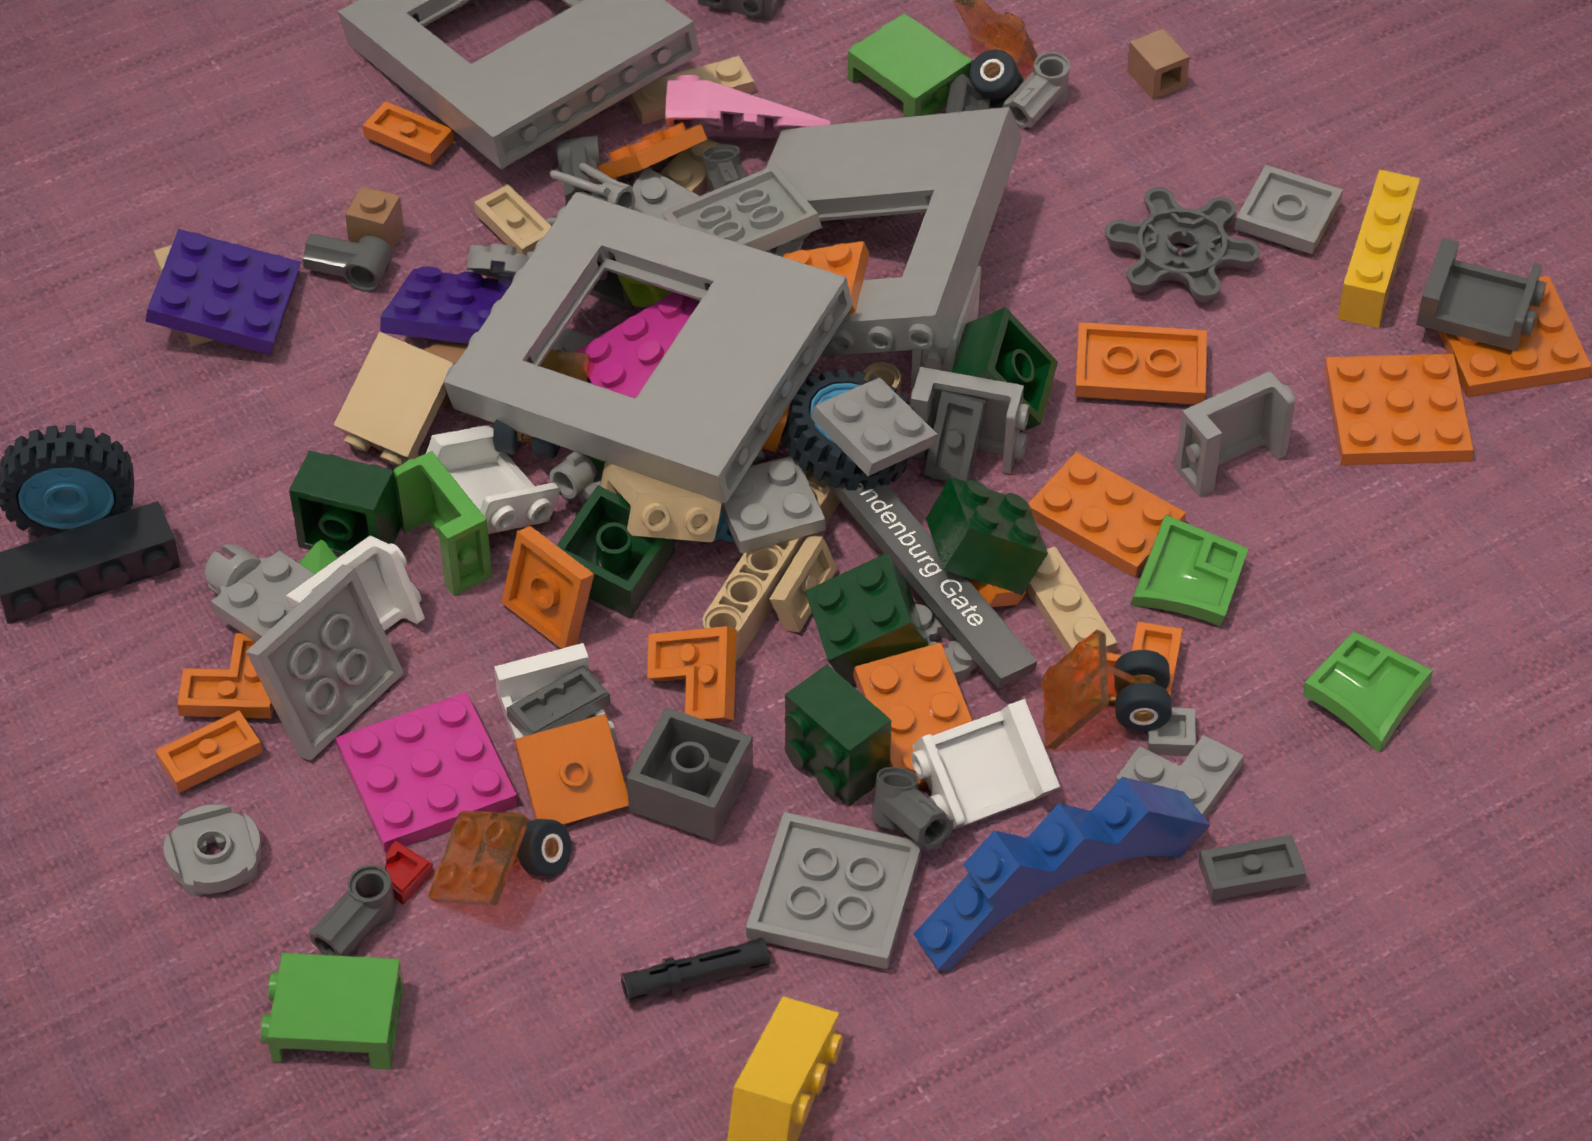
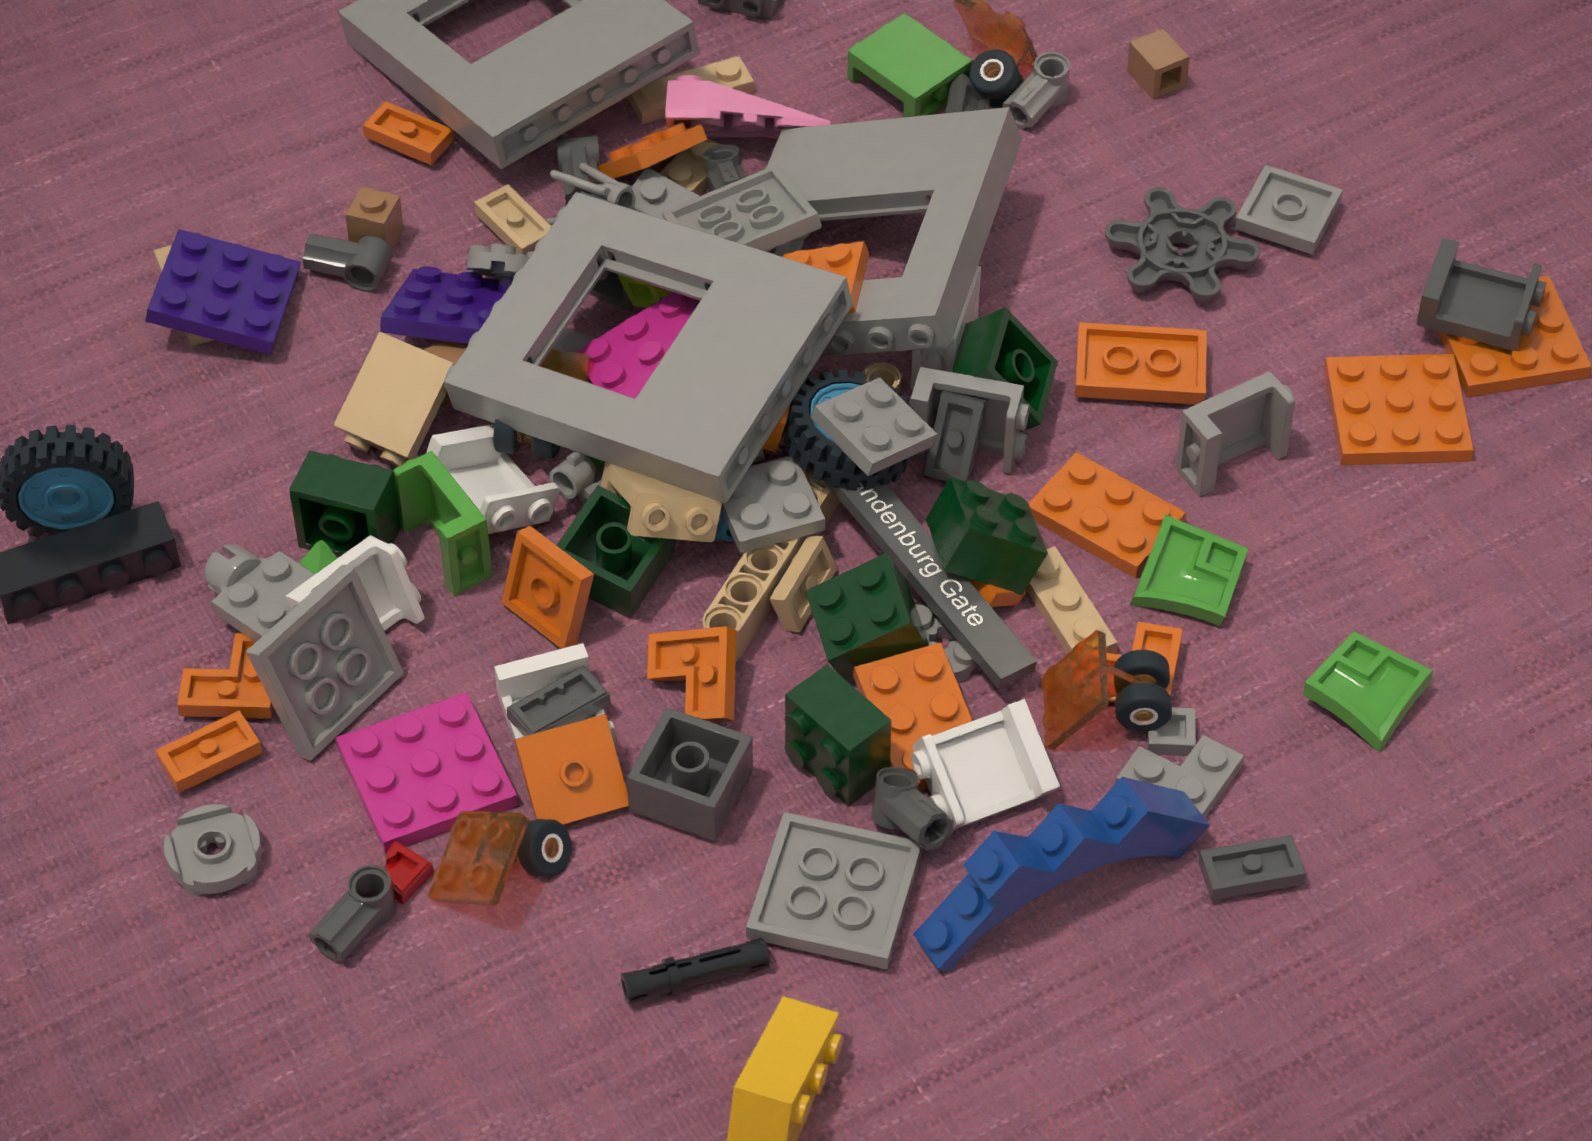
(334, 1006): bright green panel -> none
(1378, 248): yellow brick -> none

